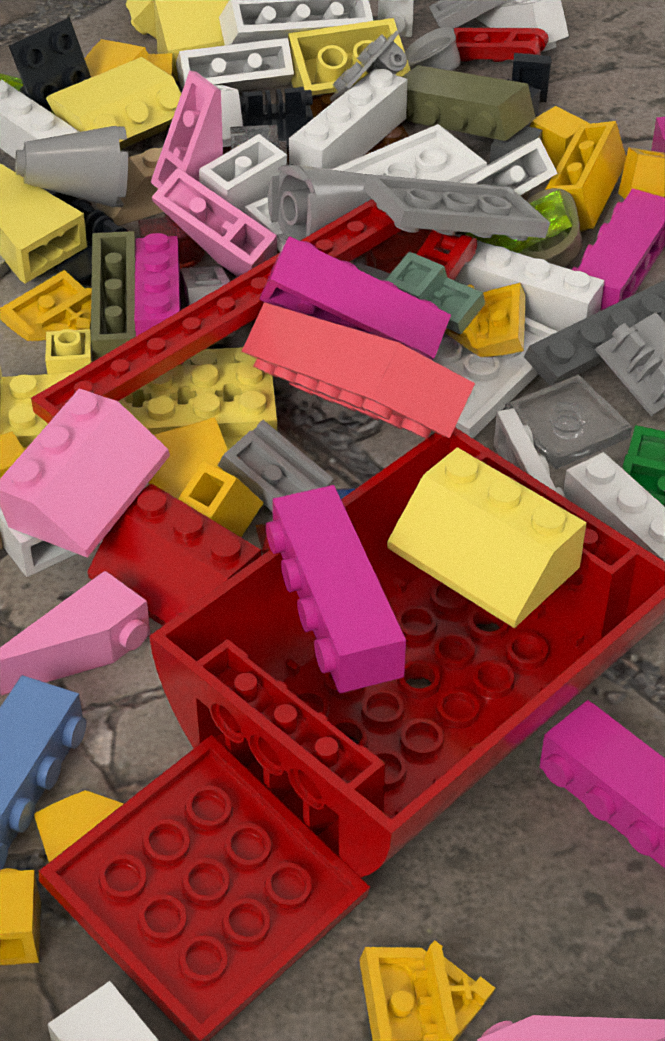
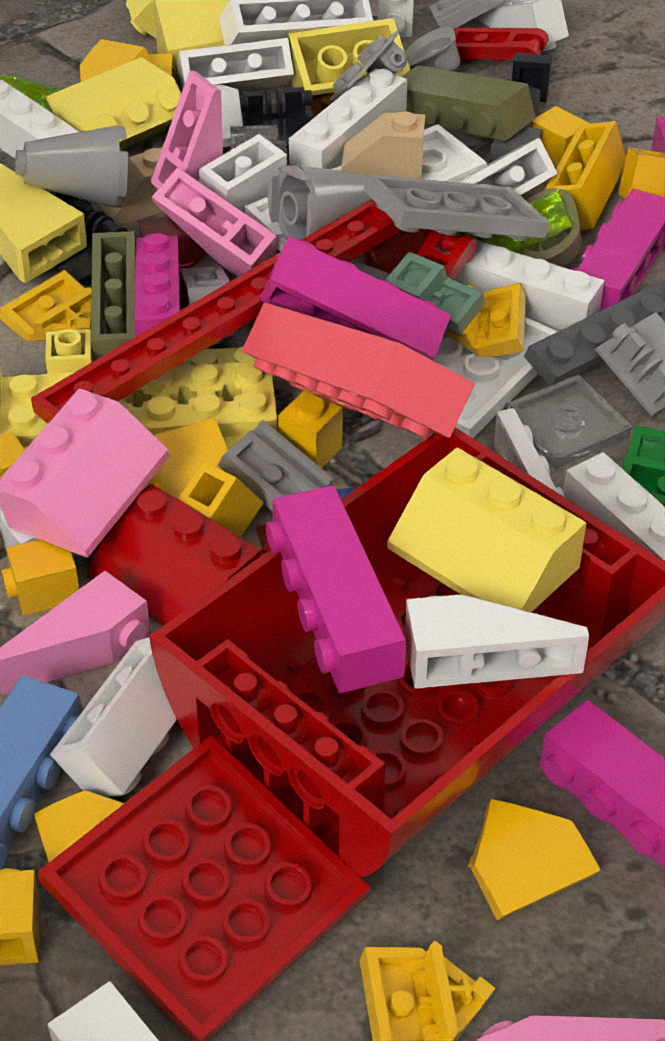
(39, 575): none -> yellow brick
(49, 61): black hinge -> none
(118, 727): none -> white brick
(313, 427): none -> yellow brick
(388, 146): none -> tan slope
(483, 641): none -> white slope
(527, 857): none -> yellow slope

